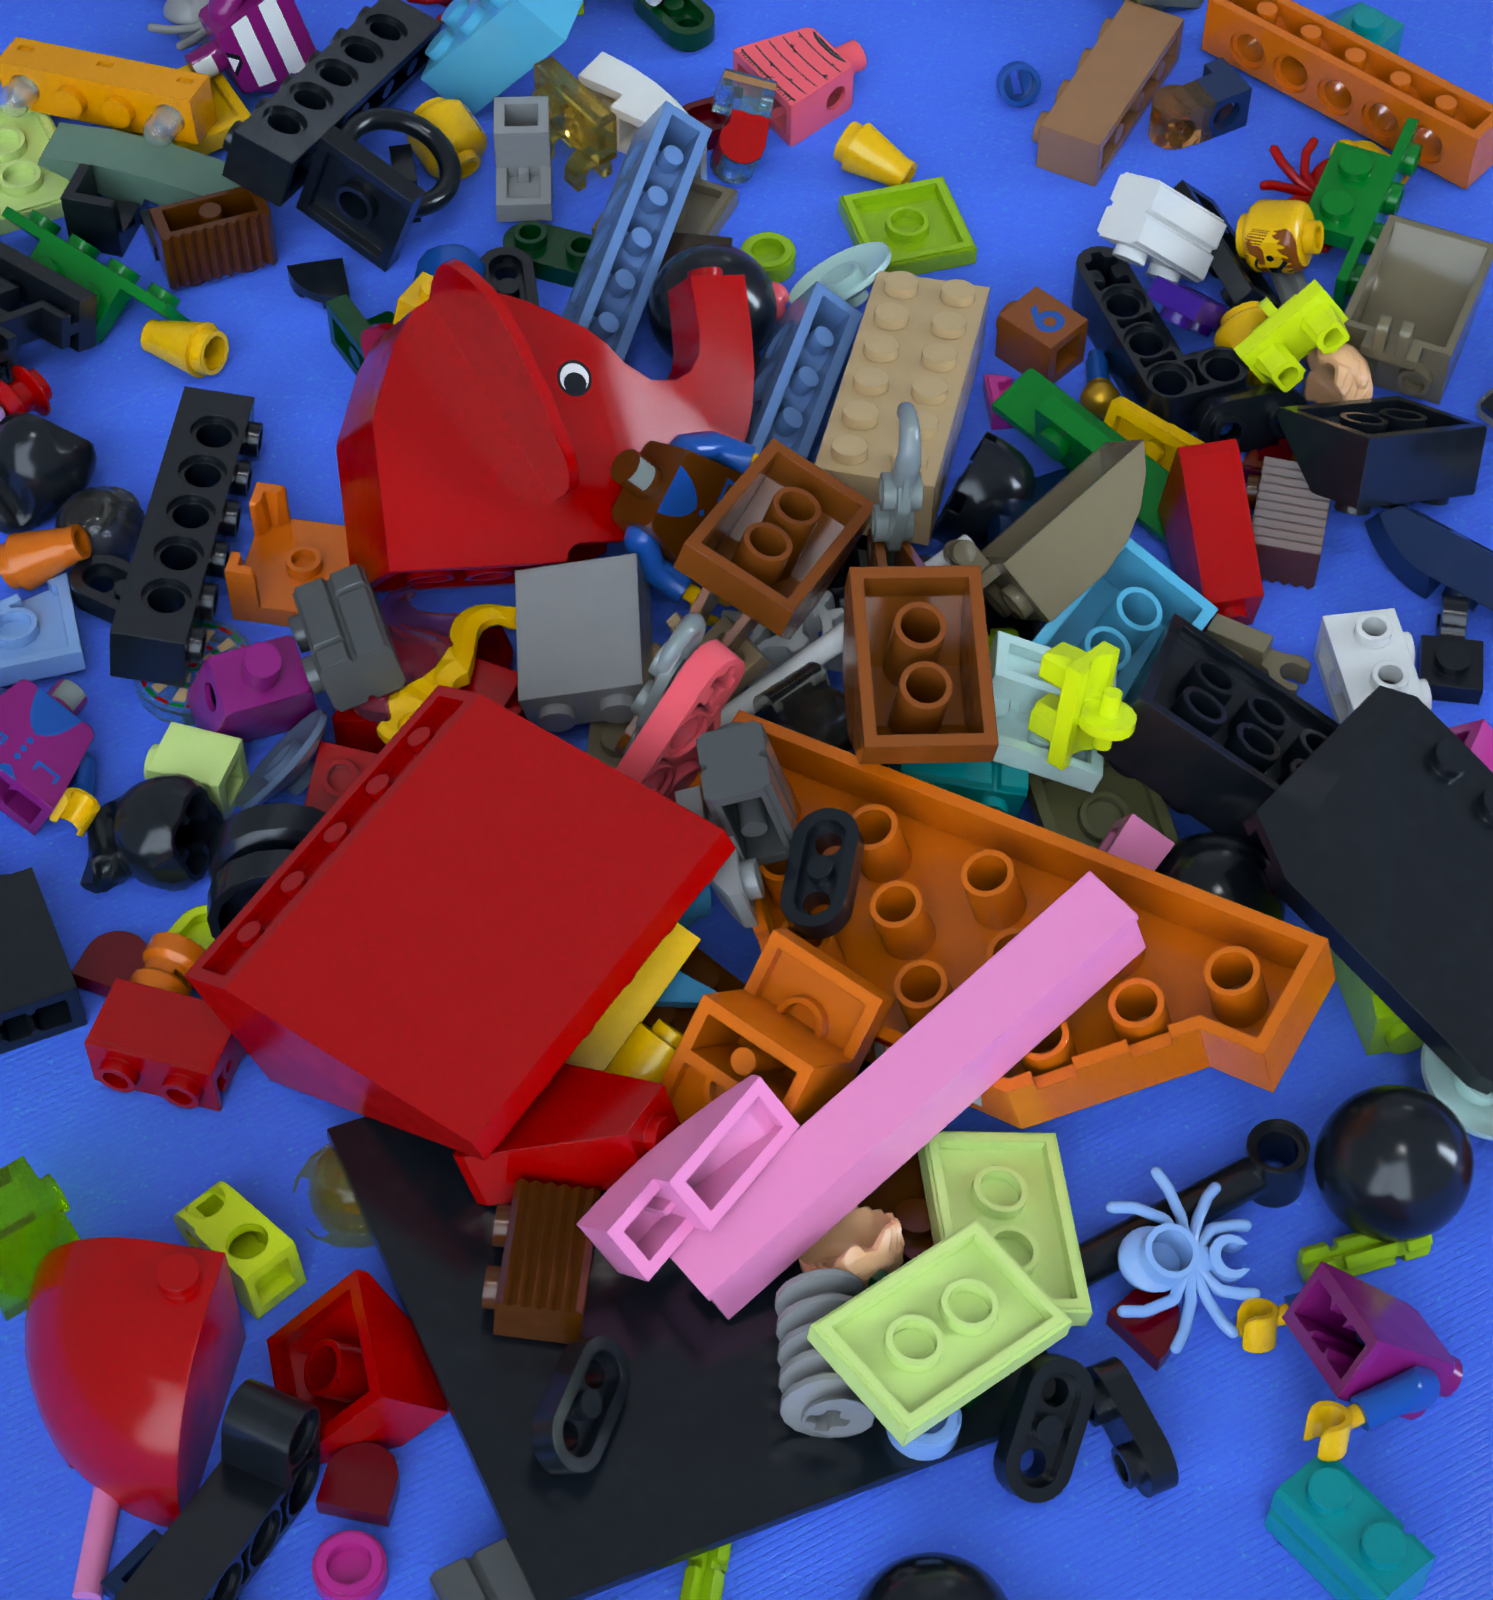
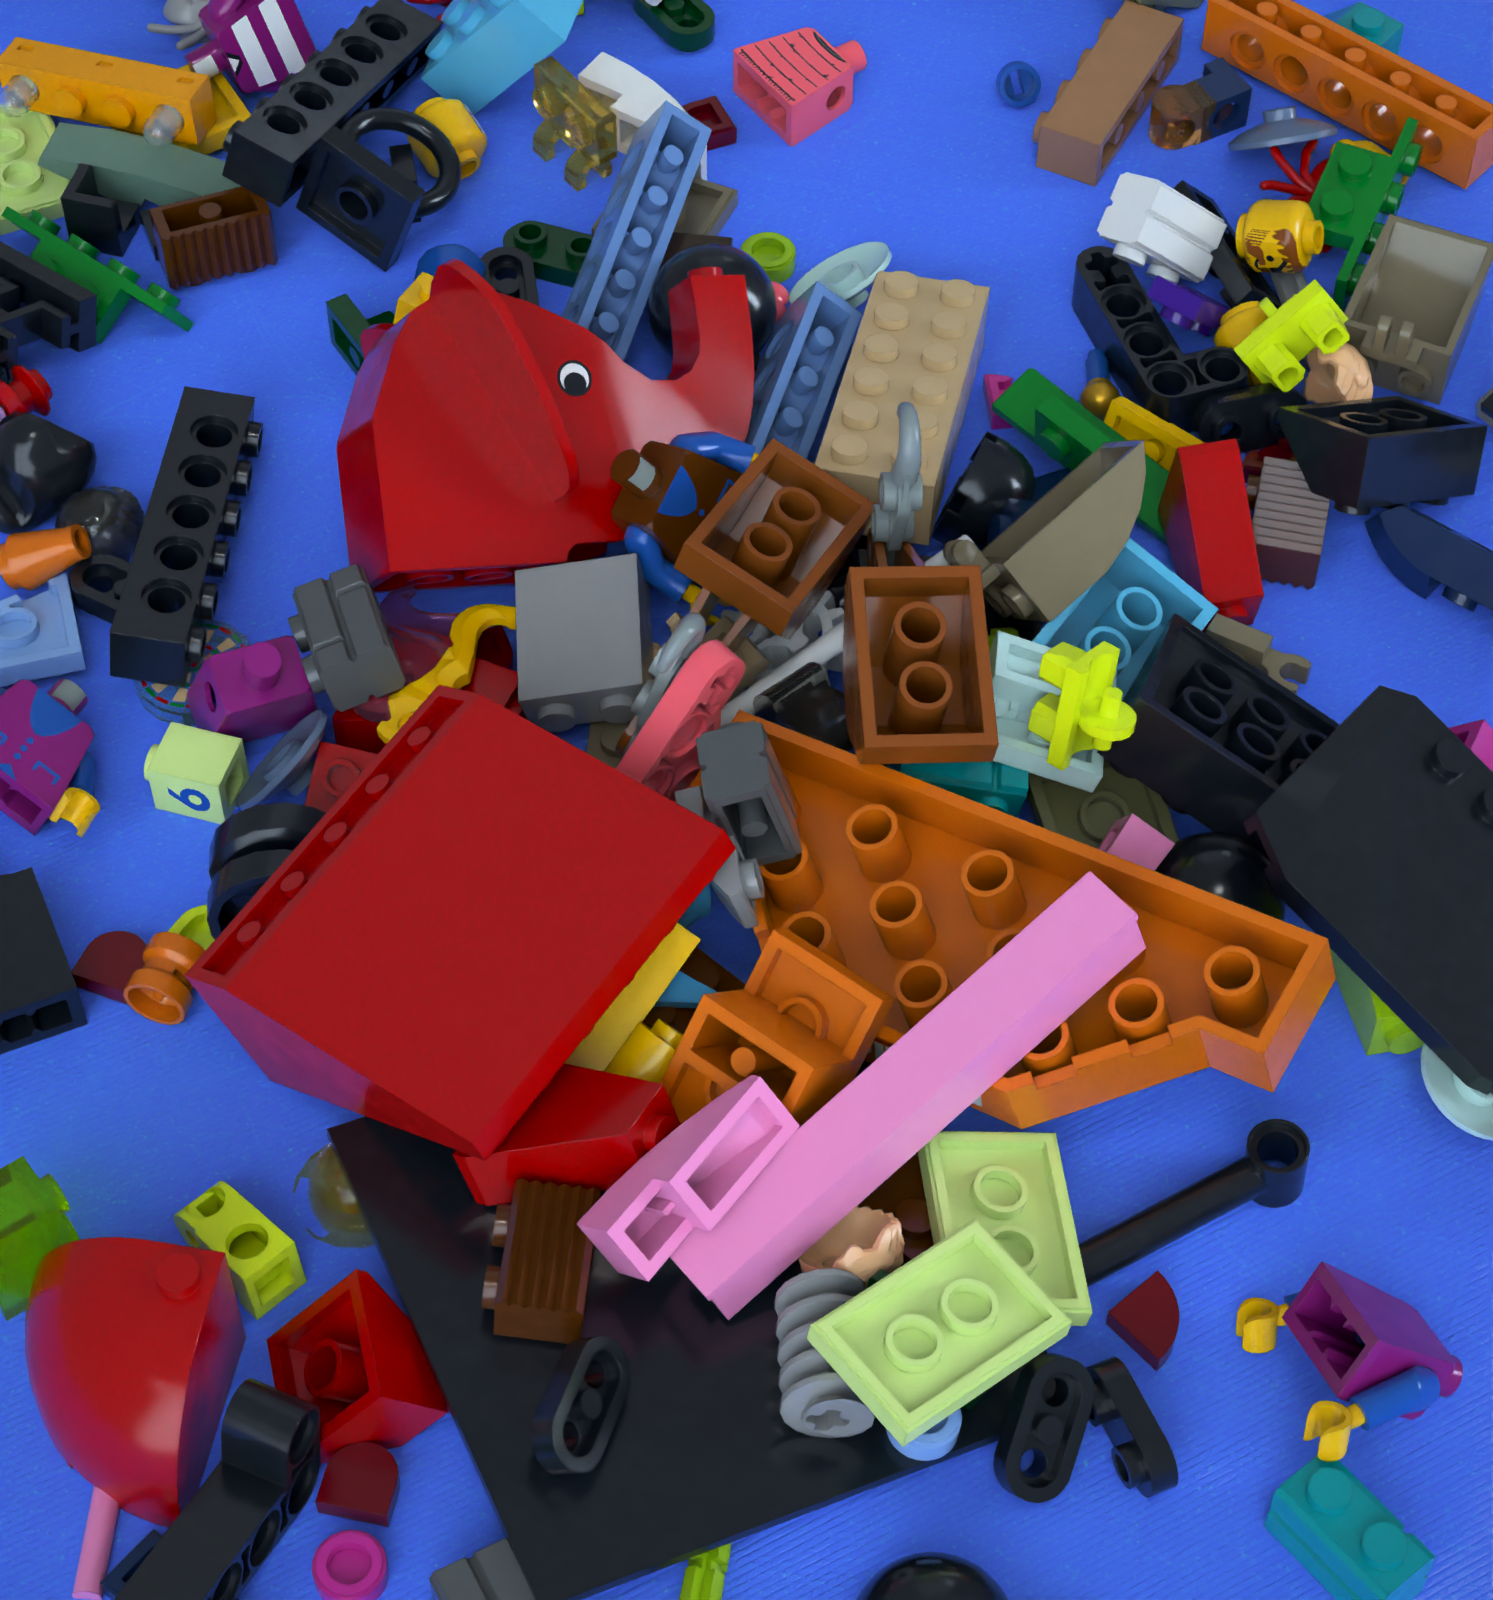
(152, 833): black piece -> none
(162, 1046): red hinge -> none
(188, 345): yellow cone -> none
(280, 558): orange panel -> none
(319, 280): black tile -> none
(523, 158): light grey brick -> none
(747, 111): leg -> none
(822, 879): black plate -> none
(872, 156): yellow cone -> none
(914, 221): lime tile -> none
(1041, 335): dark orange brick -> none
(1181, 1259): light blue animal -> none
(1281, 128): none -> sand blue dish
(1359, 1254): lime axle -> none
(1362, 652): white brick -> none
(1393, 1163): black piece -> none
(1448, 659): black plate -> none

